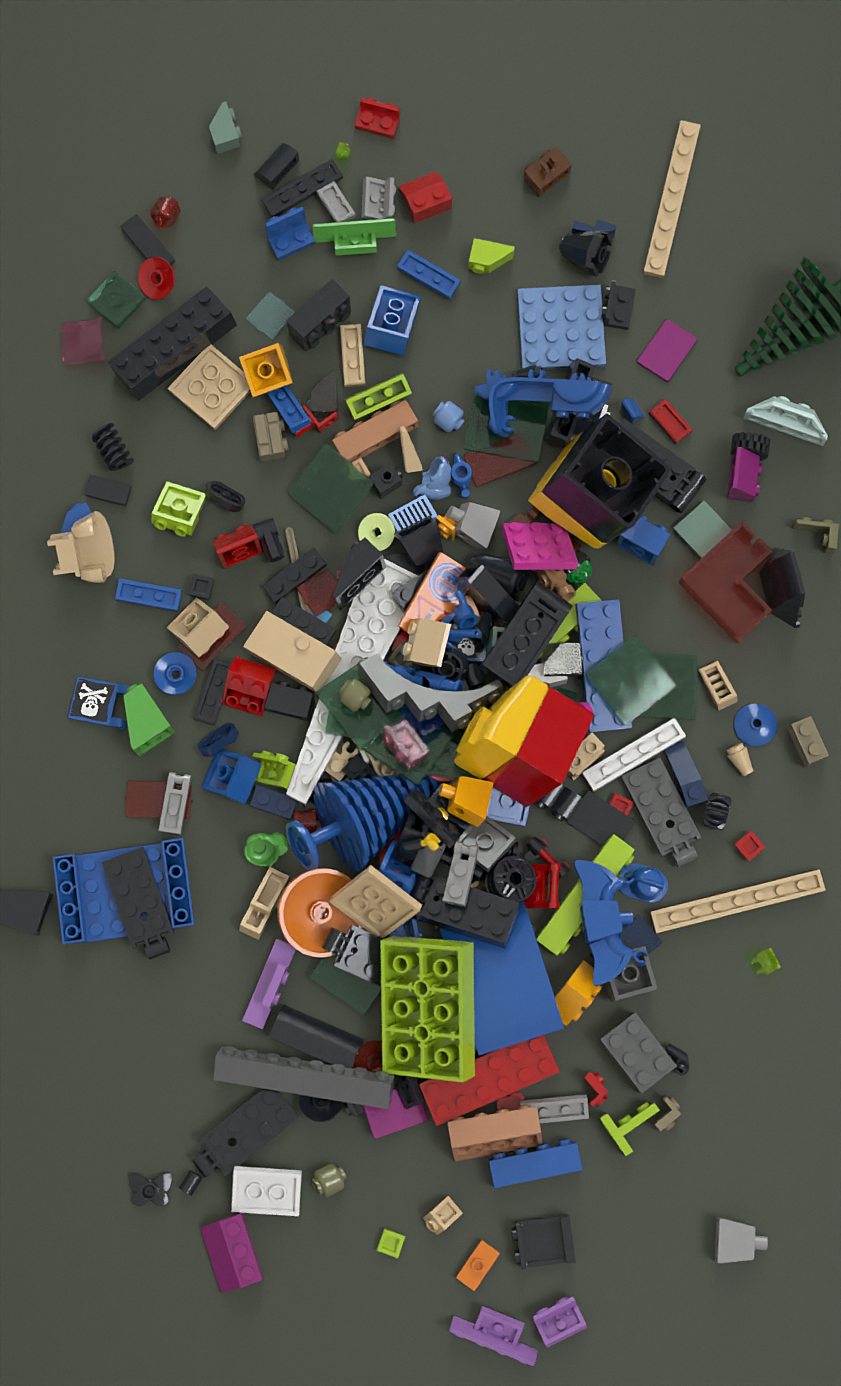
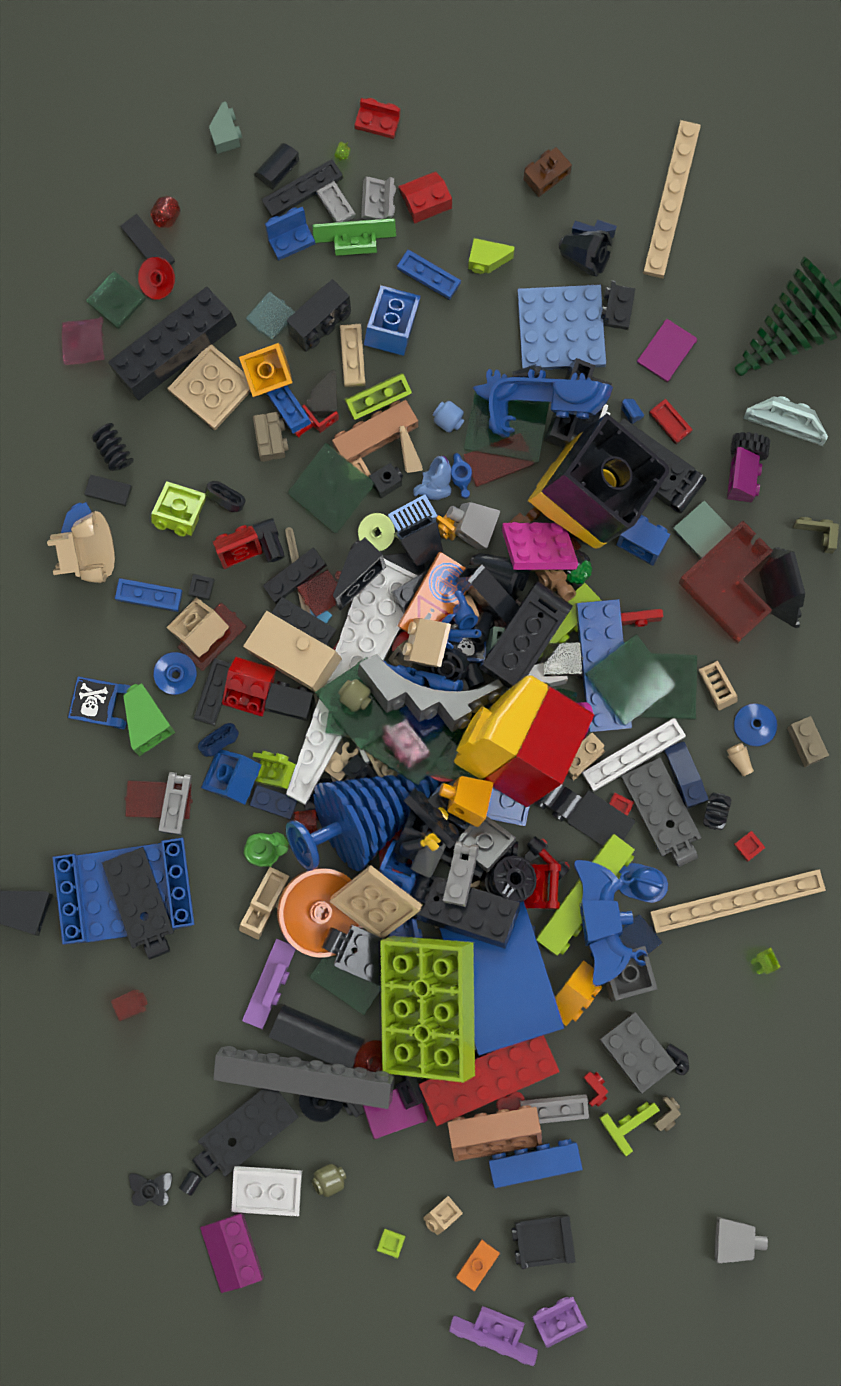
(129, 1005): none -> clear red brick
(641, 618): none -> red plate

